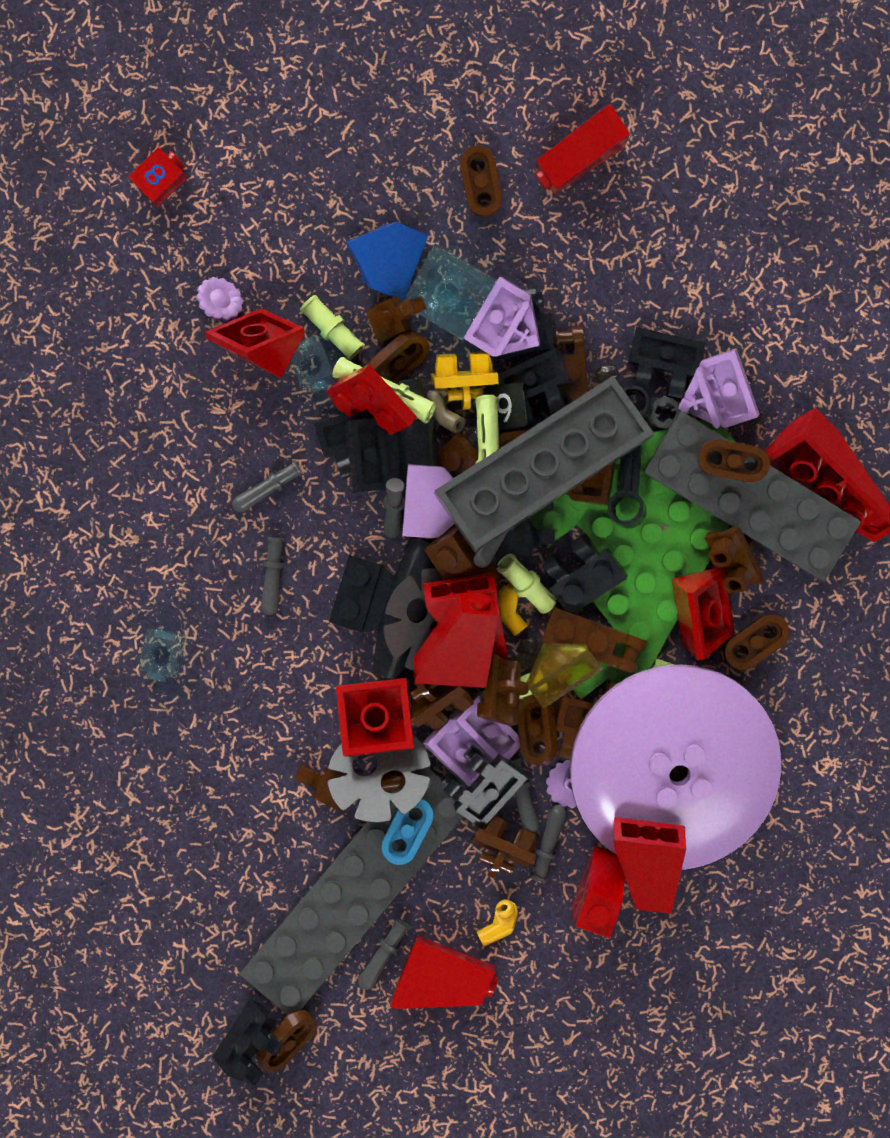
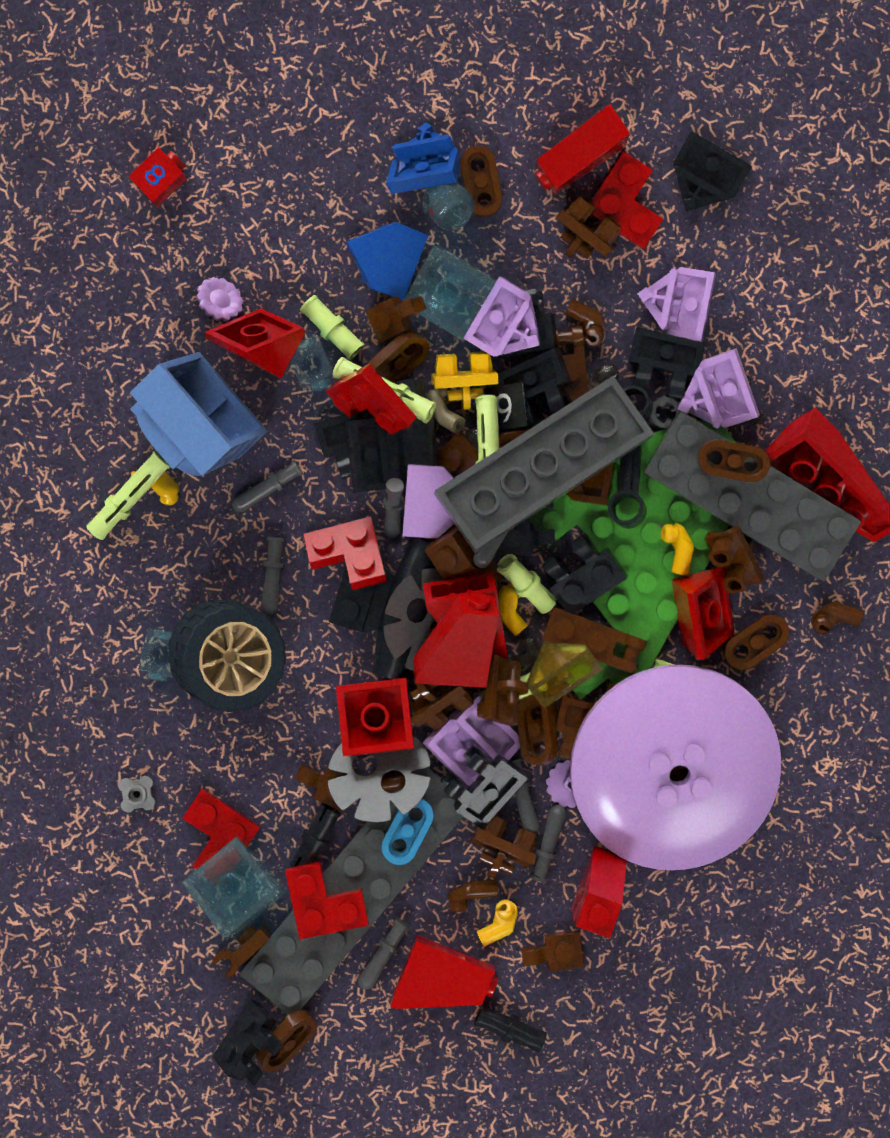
(127, 496): none -> yellowish green pin
(131, 802): none -> light grey plate
(166, 489): none -> yellow arm
(194, 416): none -> medium blue container
(218, 822): none -> red plate
(227, 655): none -> wheel
(233, 888): none -> clear light blue slope
(249, 942): none -> reddish brown plate
(316, 836): none -> black pin
(317, 911): none -> red plate
(349, 543): none -> plate
(423, 162): none -> blue slope
(448, 205): none -> clear light blue head
(471, 890): none -> reddish brown arm
(510, 1028): none -> black pin
(560, 951): none -> reddish brown plate
(576, 218): none -> reddish brown hips
(591, 322): none -> reddish brown arm
(617, 201): none -> red plate
(650, 860): red slope -> none
(681, 302): none -> lavender slope
(683, 545): none -> yellow arm
(701, 188): none -> black slope
(832, 614): none -> reddish brown arm

